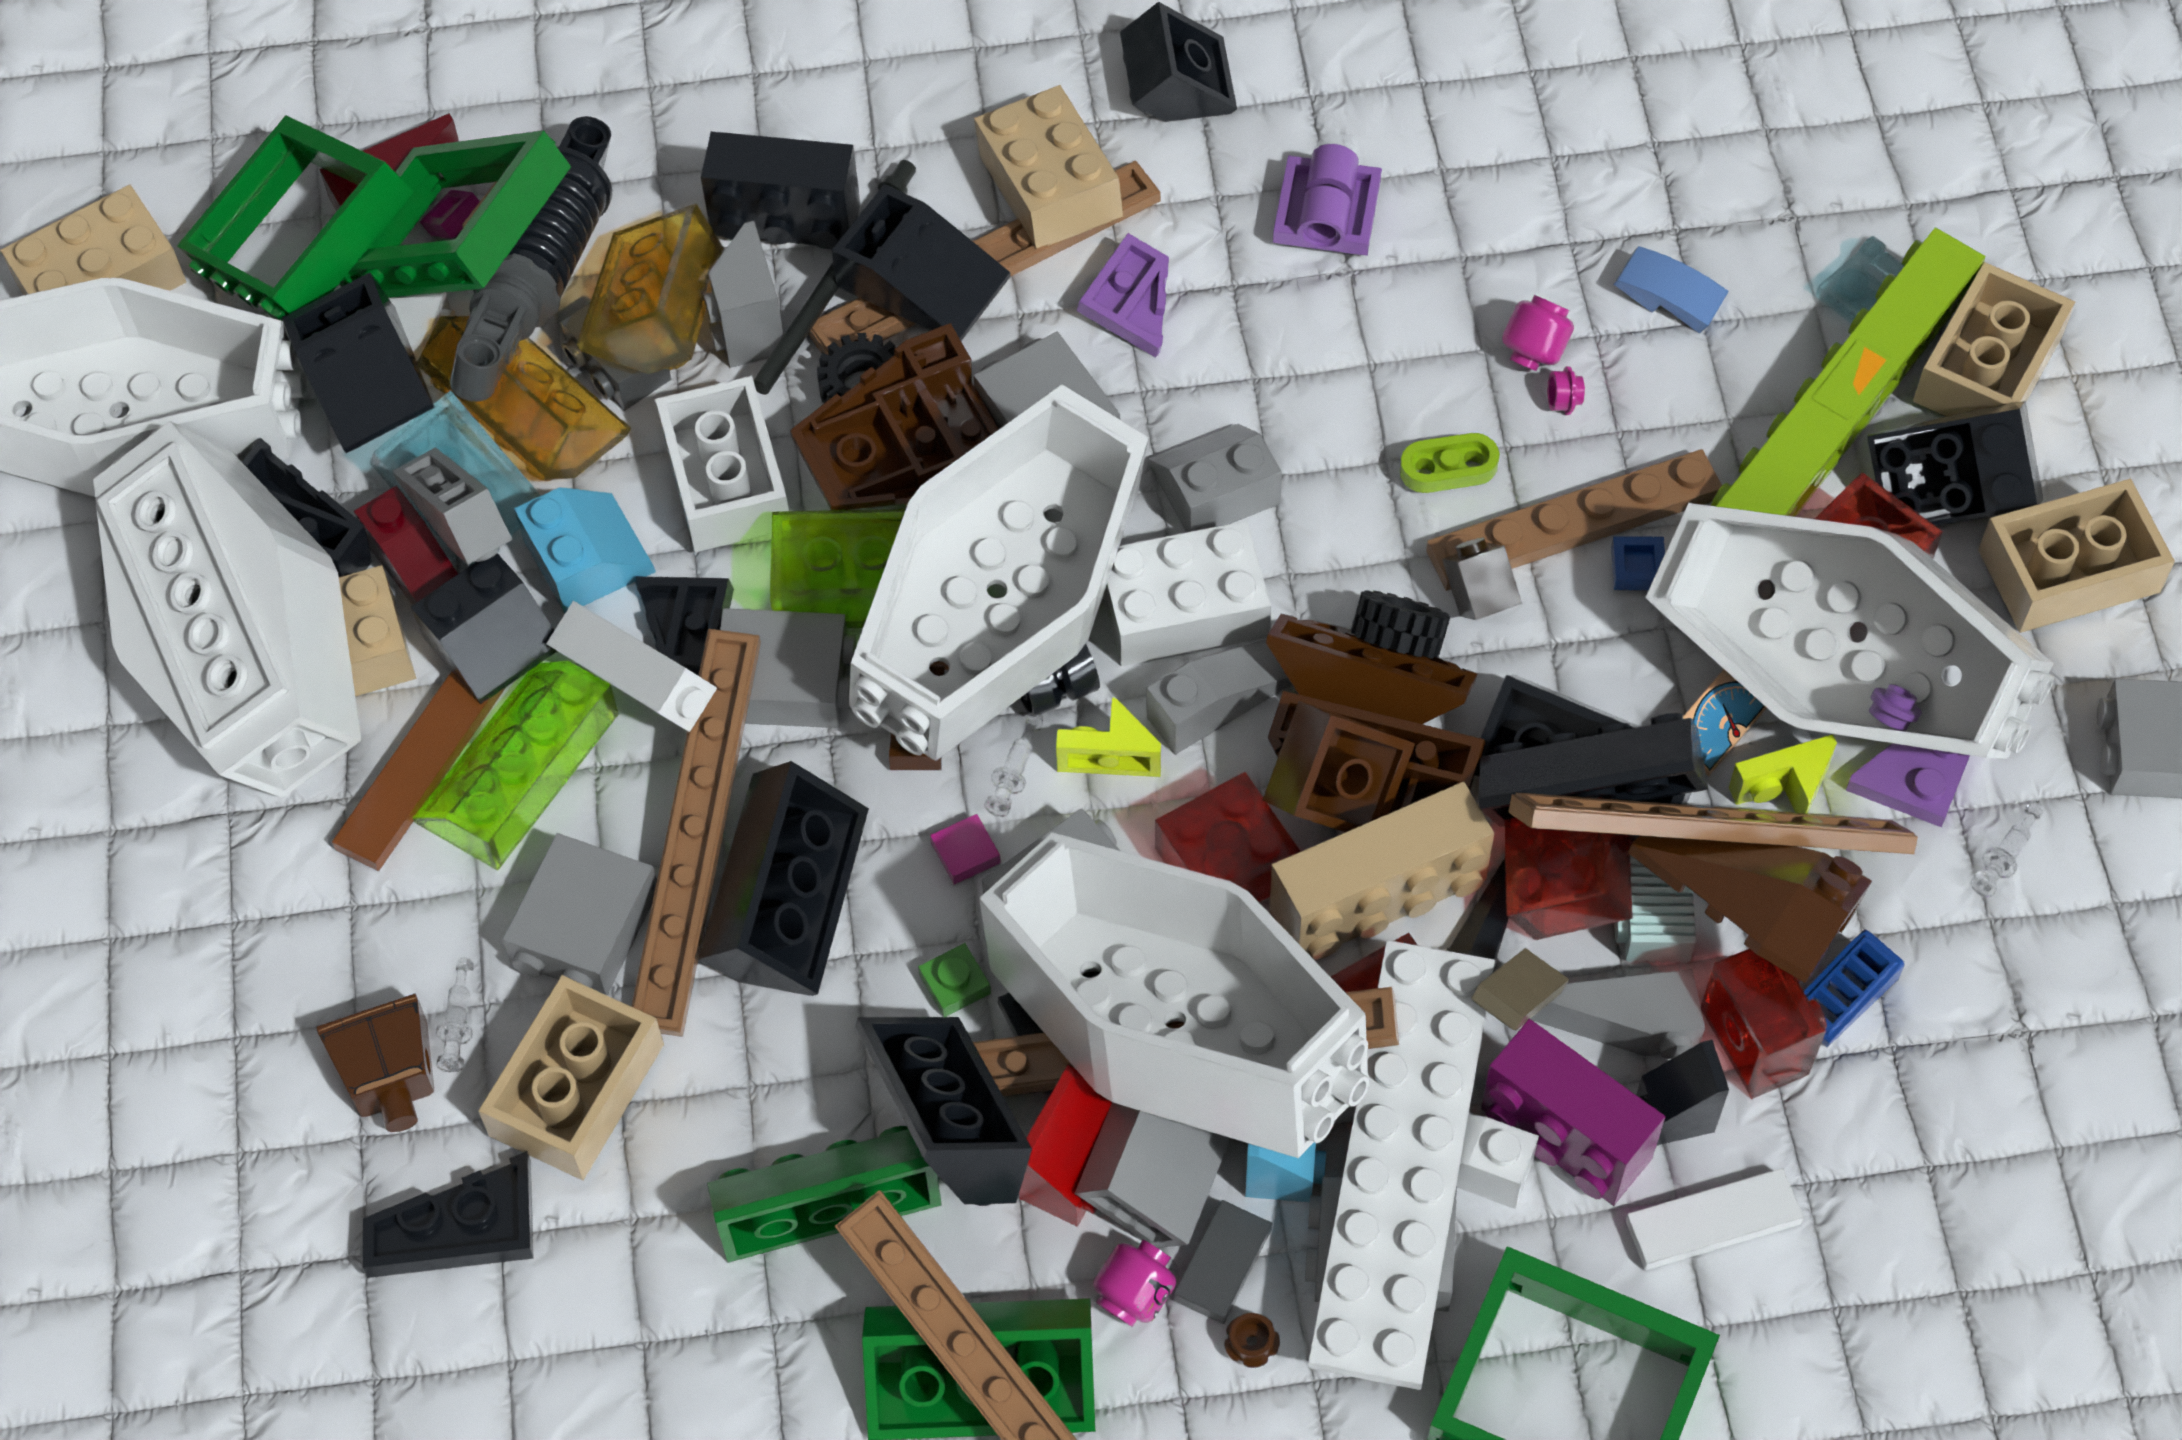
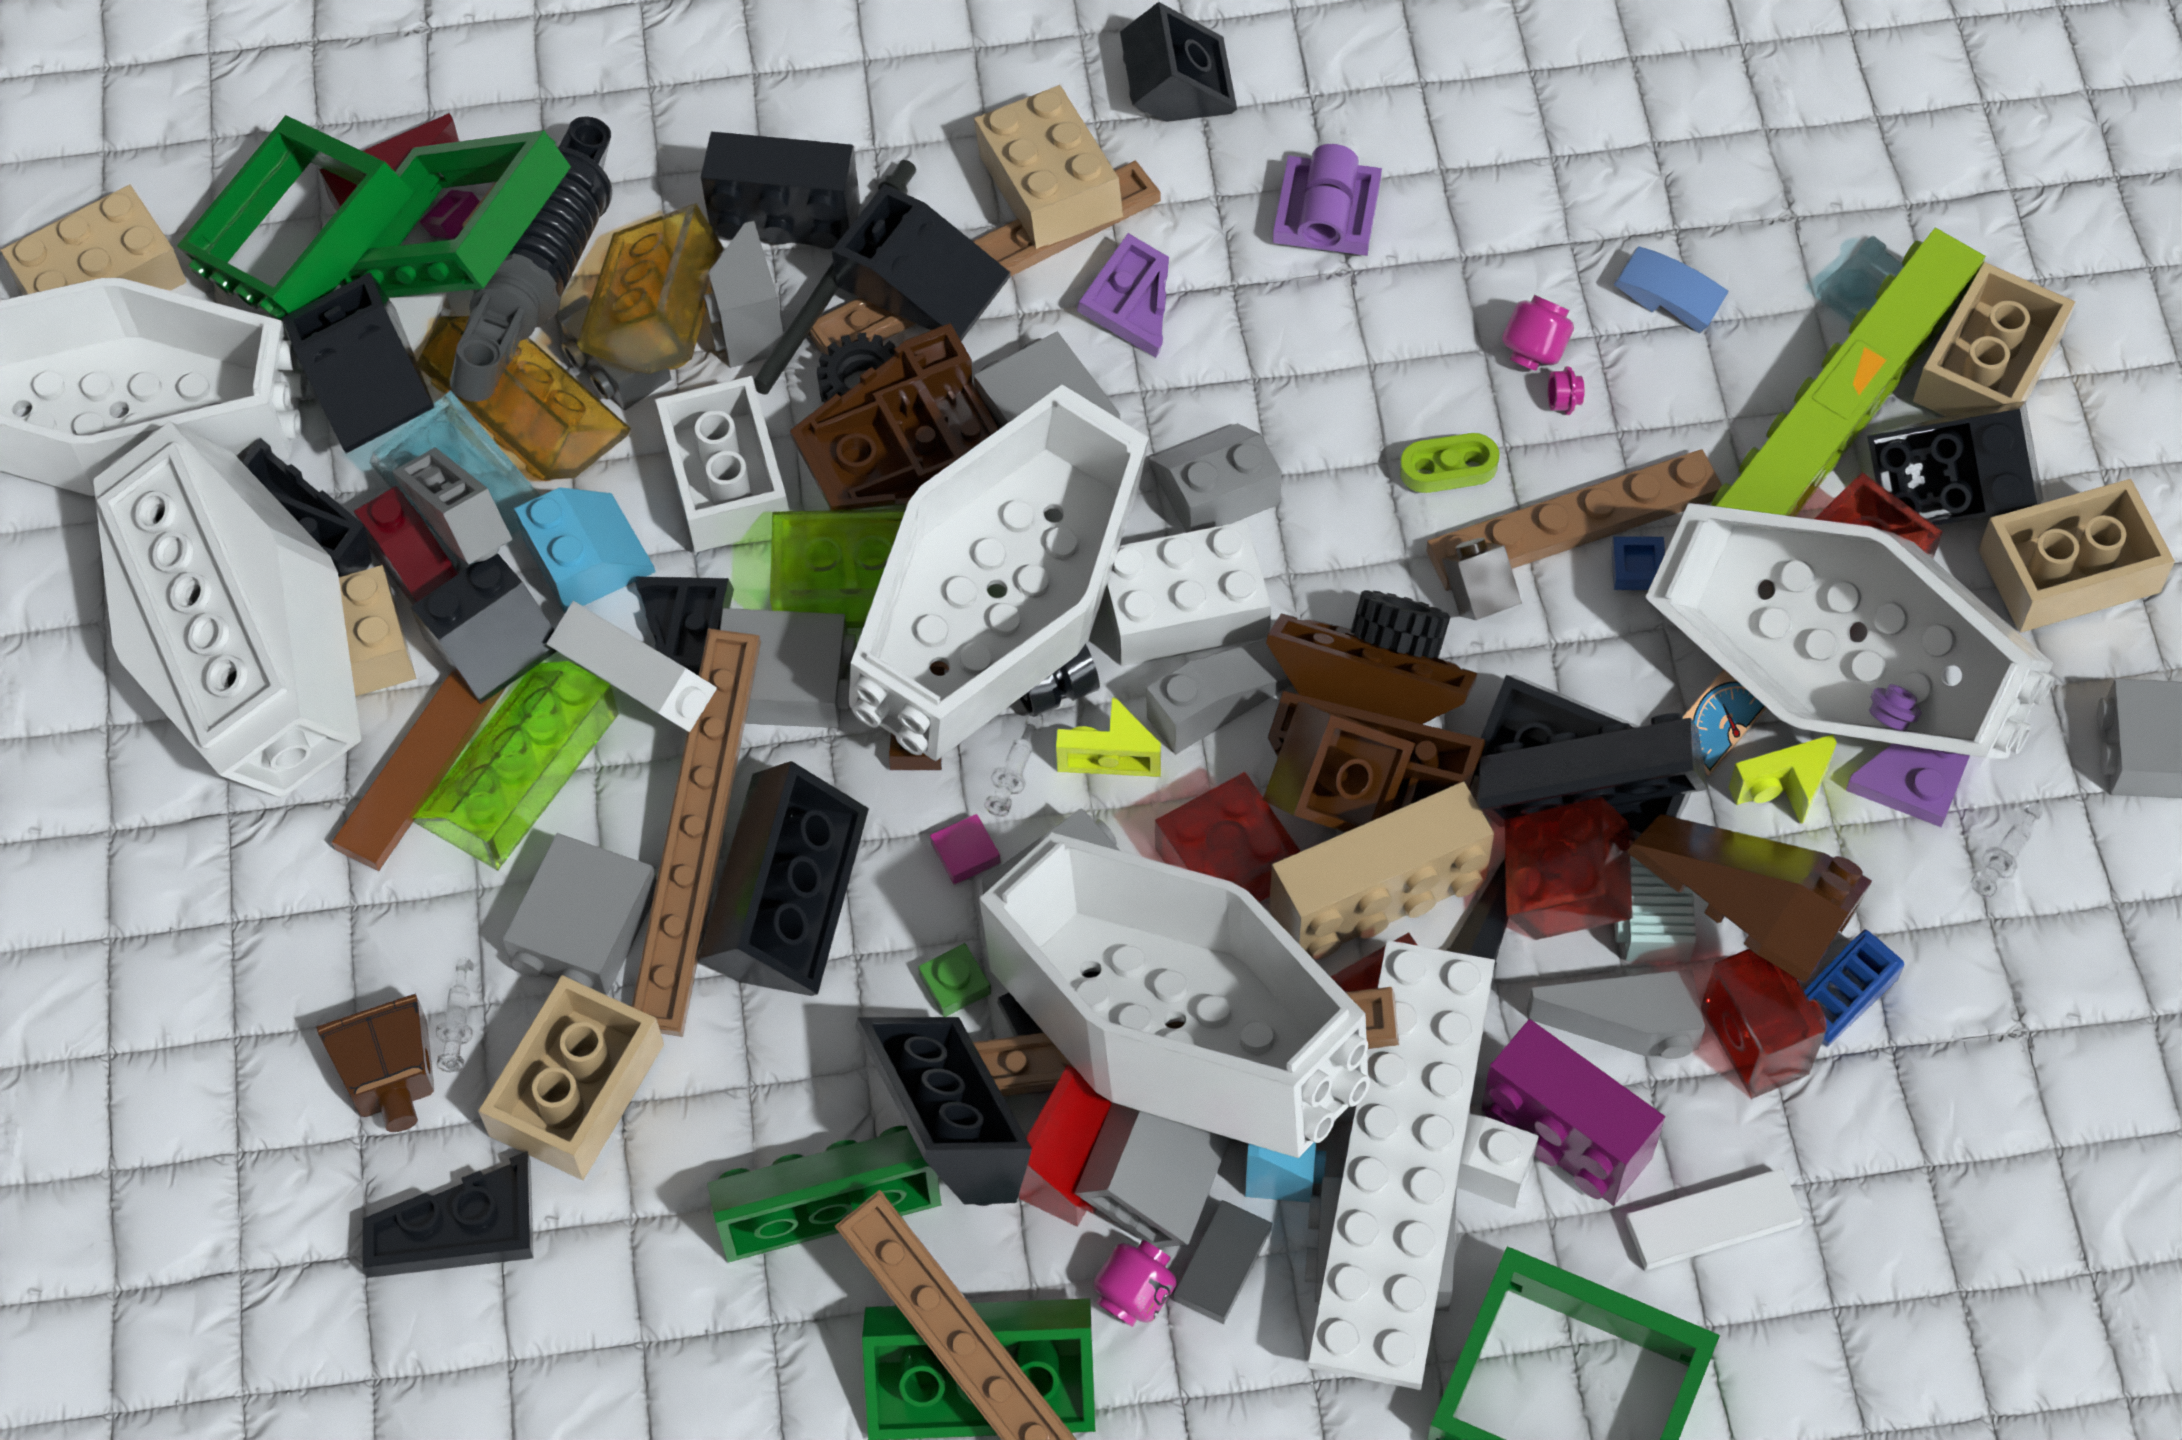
(1256, 1326): reddish brown plate -> none
(1519, 989): dark tan tile -> none
(1687, 1092): black slope -> none
(1711, 823): medium nougat tile -> none

